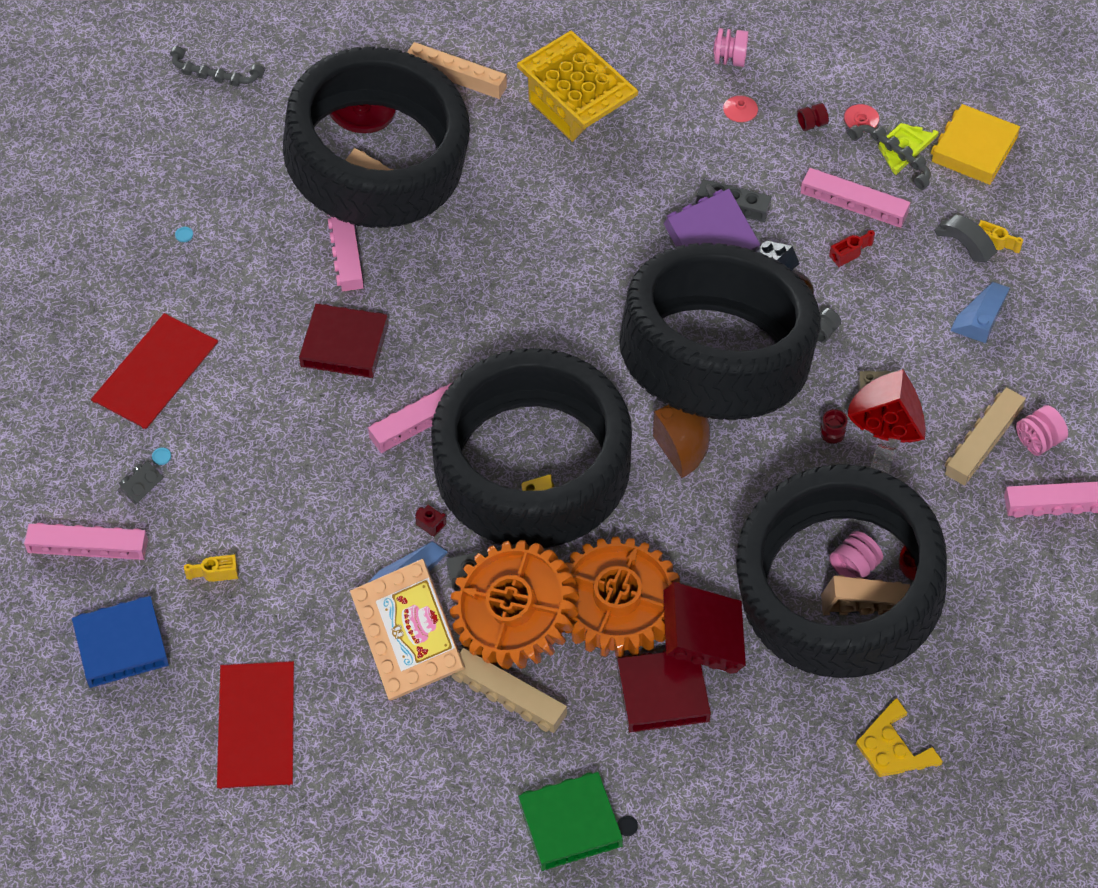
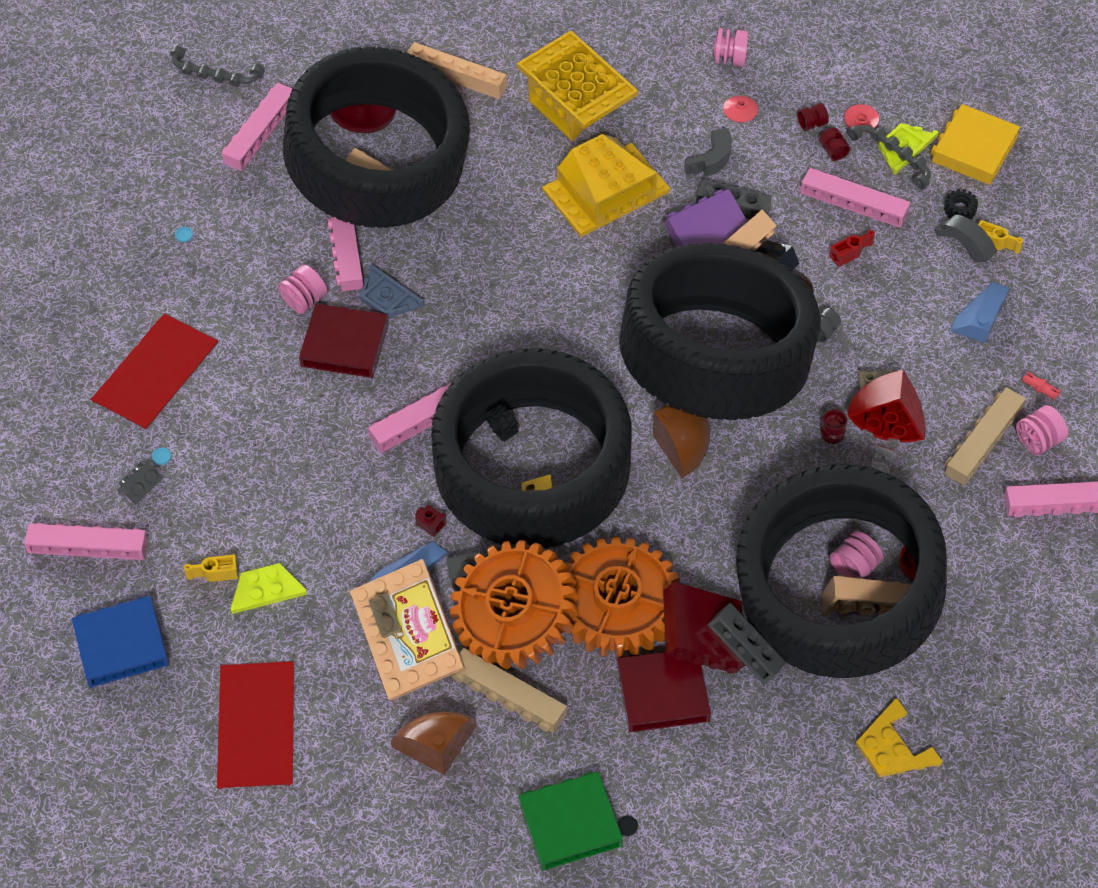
(257, 128): none -> bright pink brick
(265, 587): none -> neon yellow wing
(302, 289): none -> bright pink wheel
(385, 615): none -> dark tan tile
(387, 295): none -> sand blue wing
(435, 738): none -> dark orange brick
(502, 423): none -> black tyre
(603, 183): none -> yellow wedge
(716, 159): none -> dark grey arch
(747, 643): none -> dark grey brick
(753, 232): none -> light nougat wedge
(834, 144): none -> dark red wheel
(961, 197): none -> black tyre
(1041, 385): none -> coral pin

